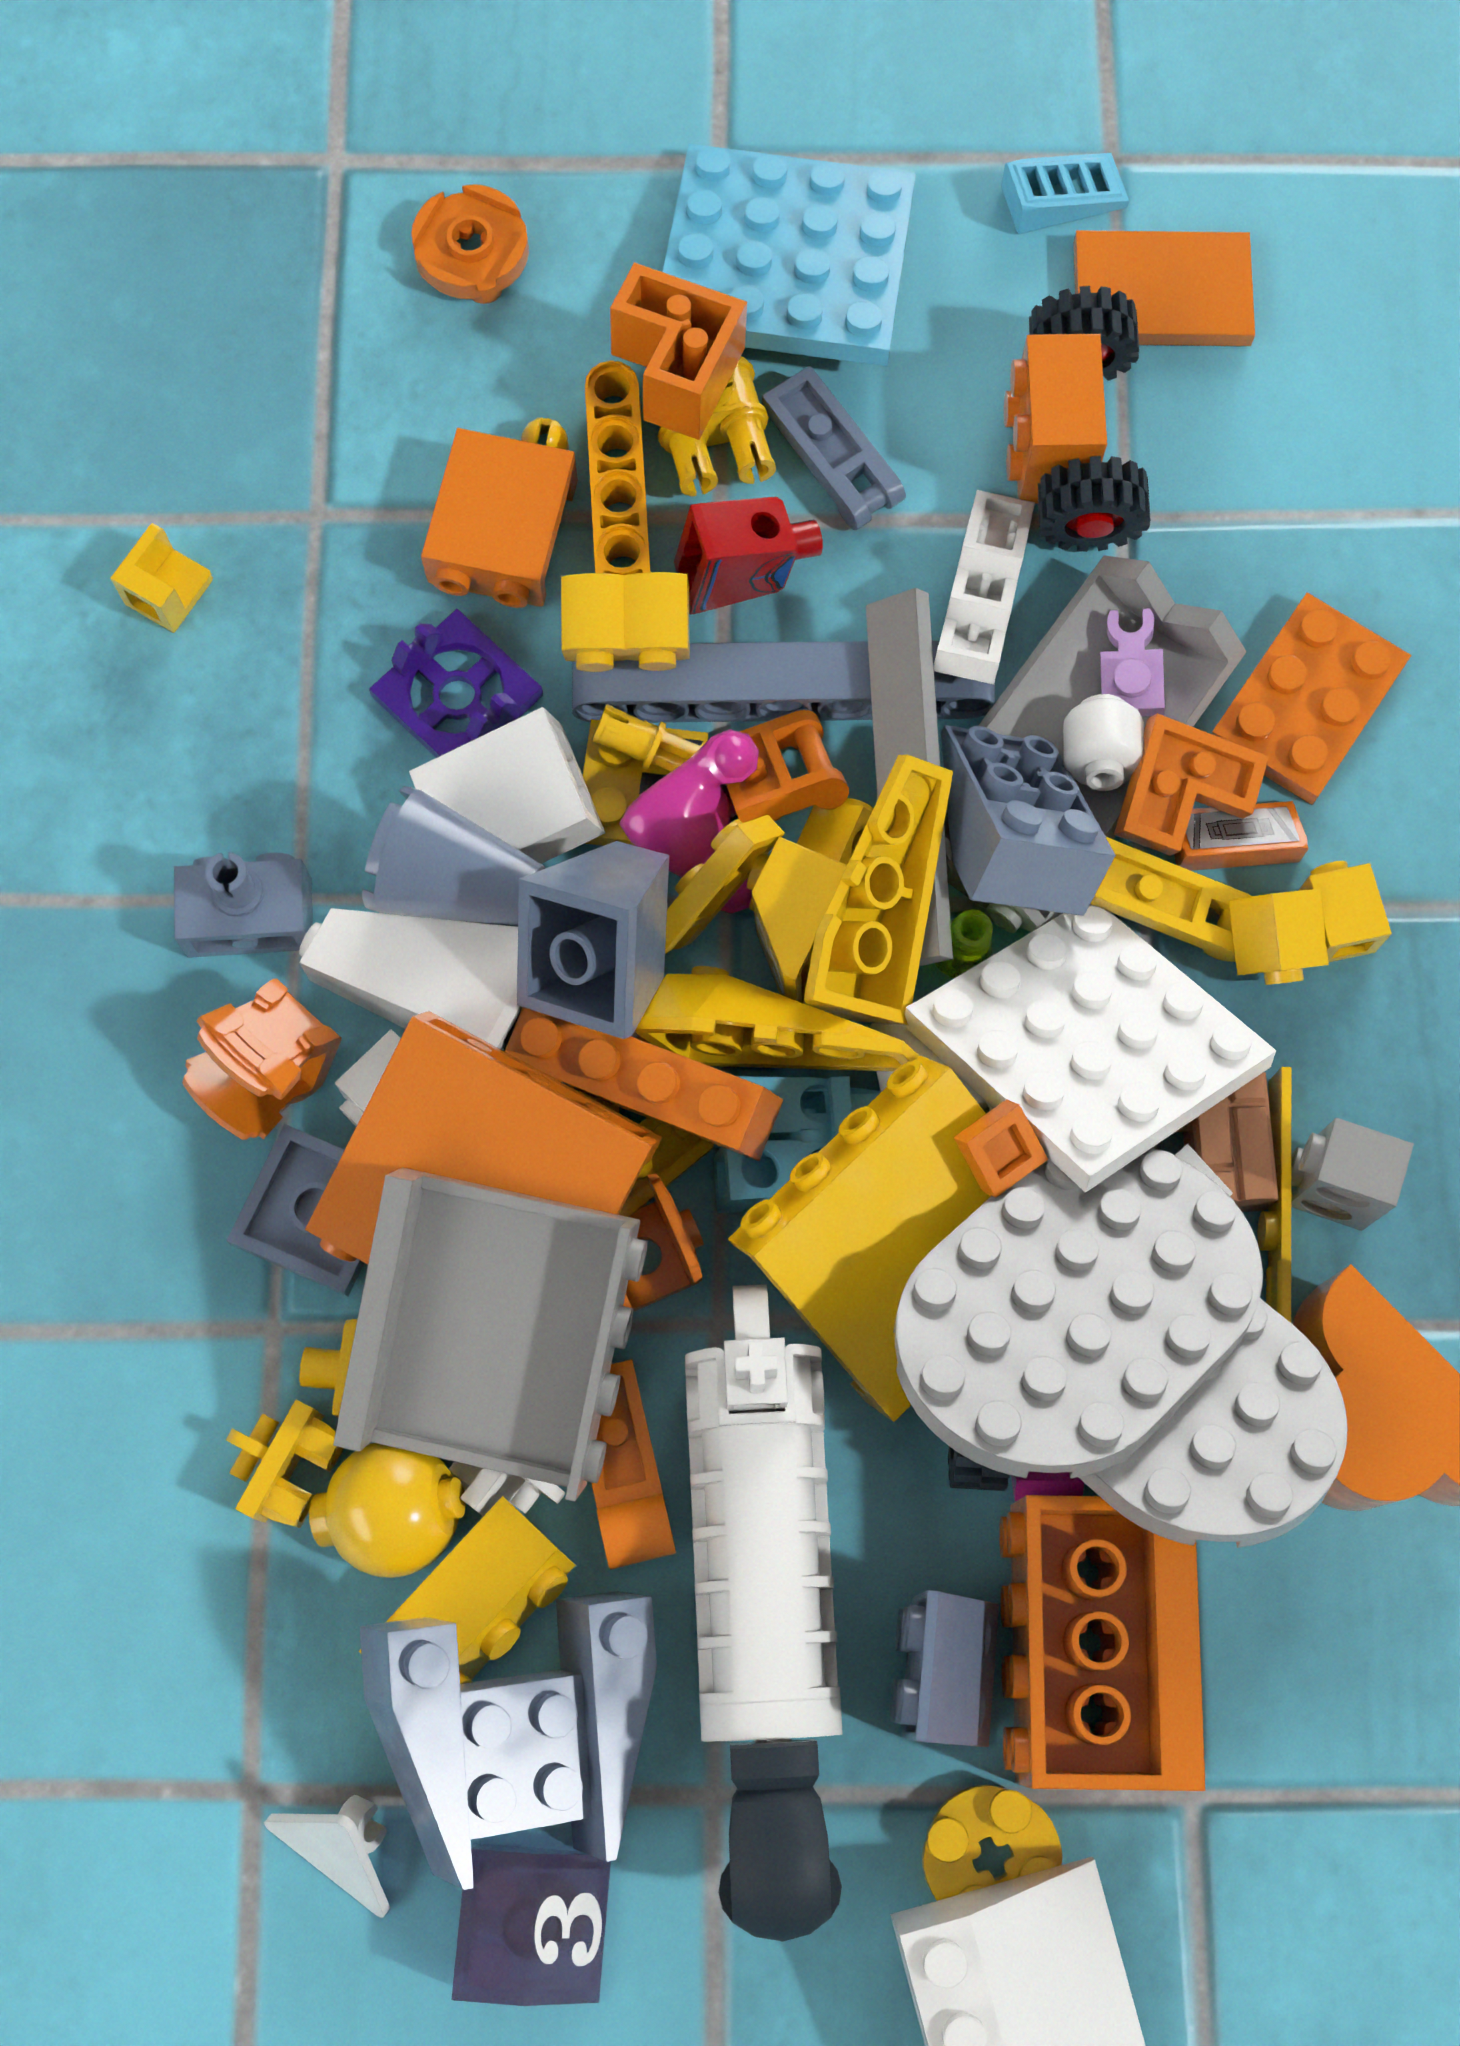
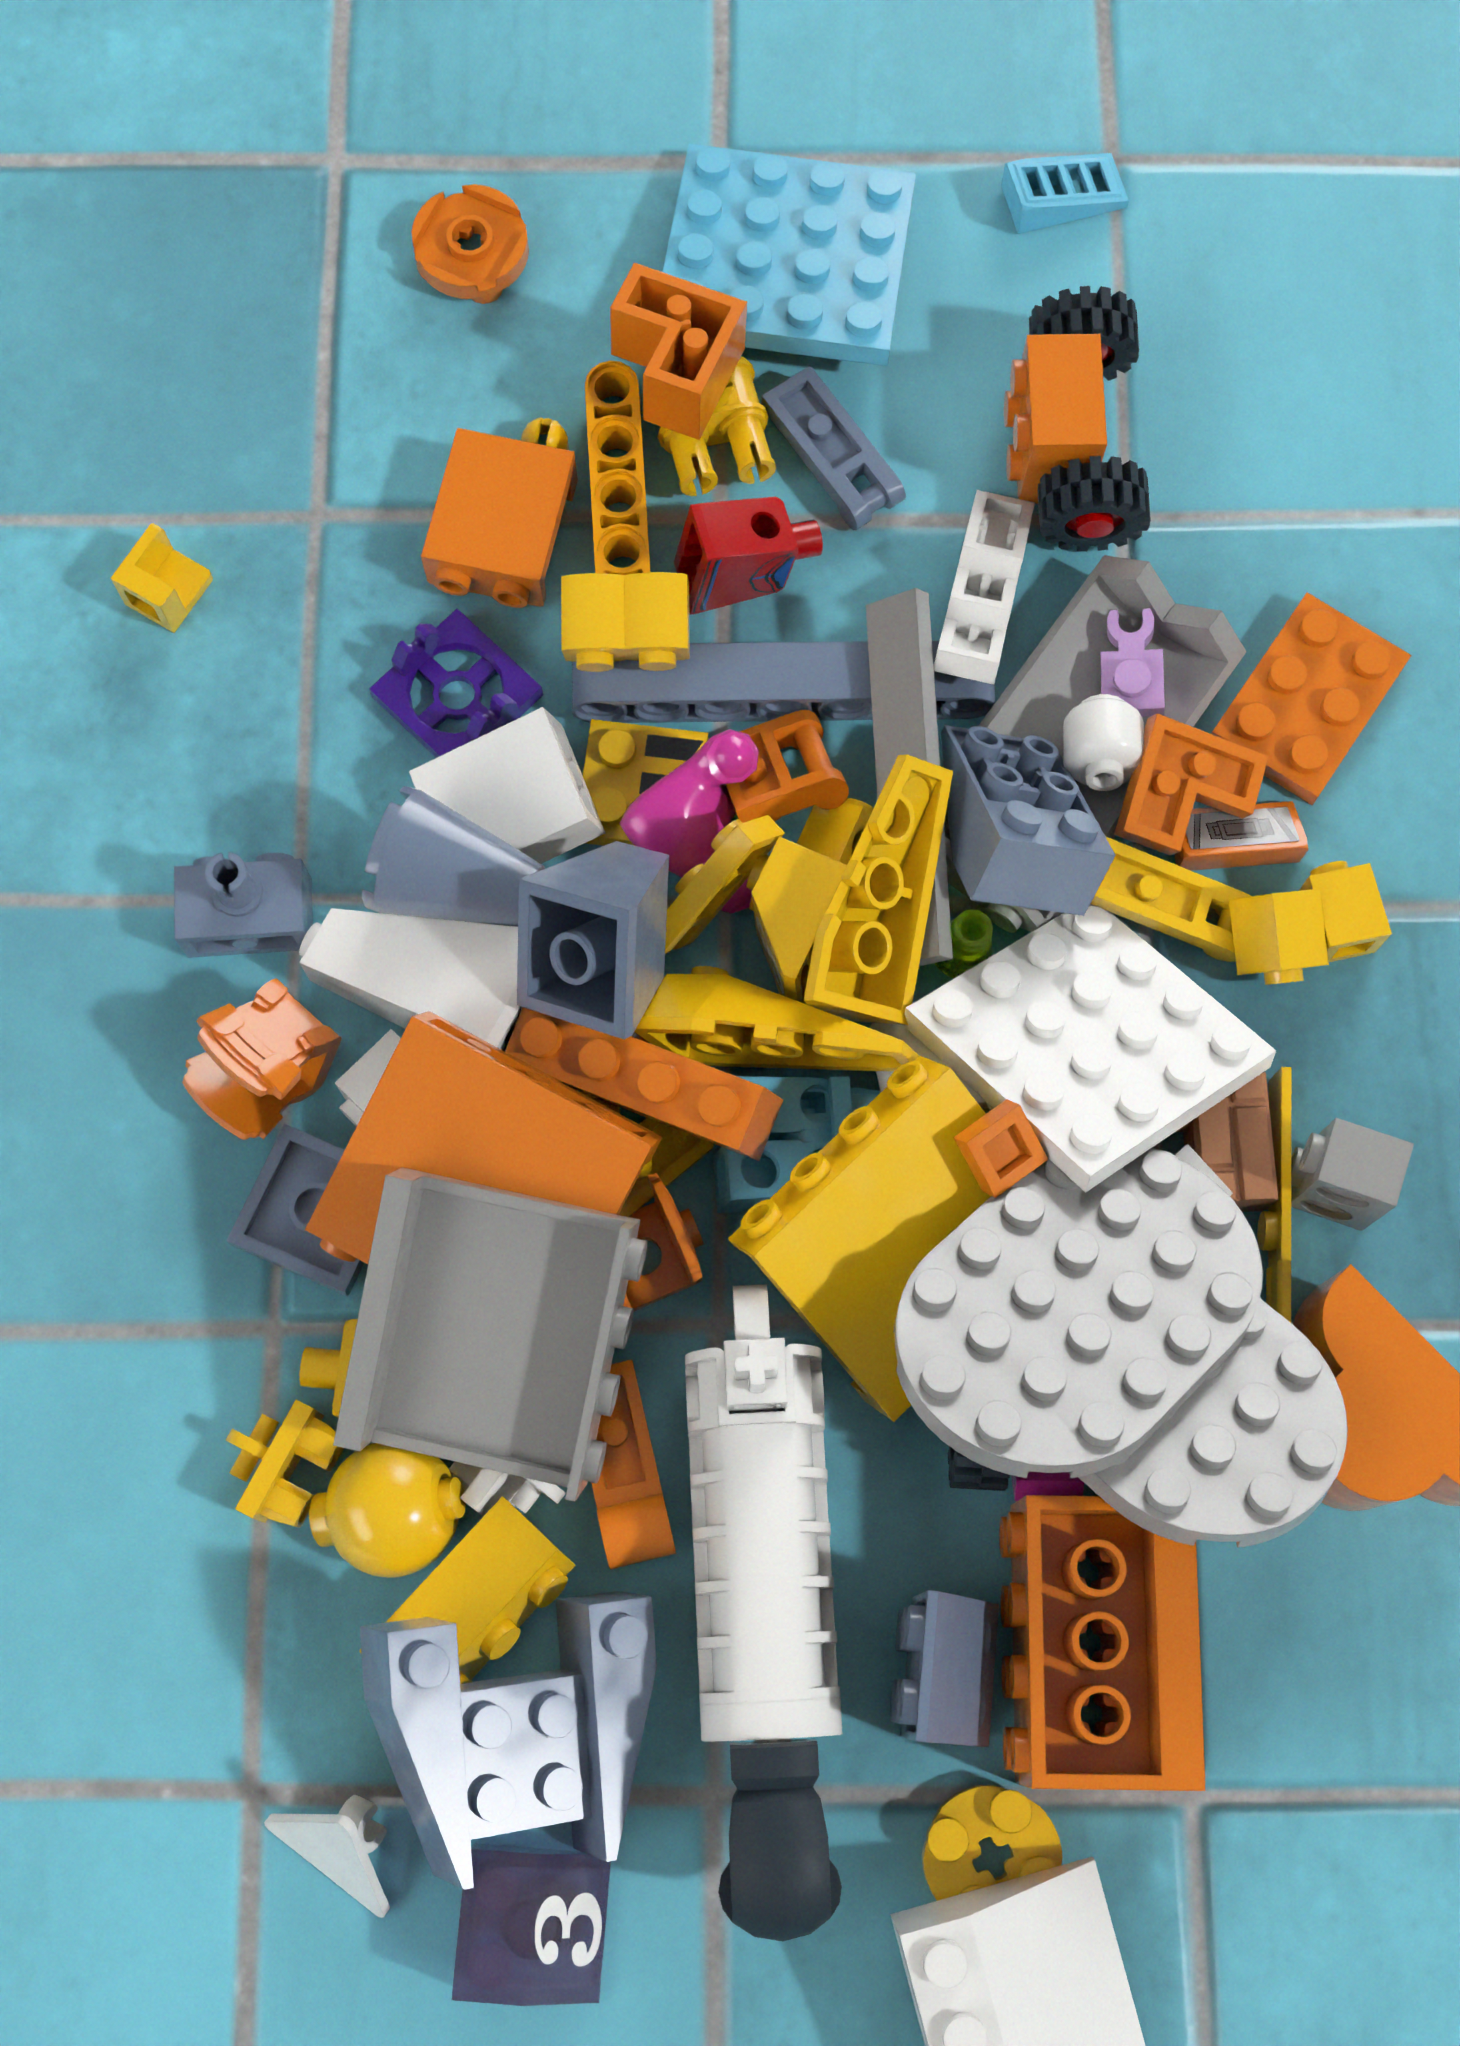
(642, 740): yellow axle -> none
(1182, 283): orange tile -> none

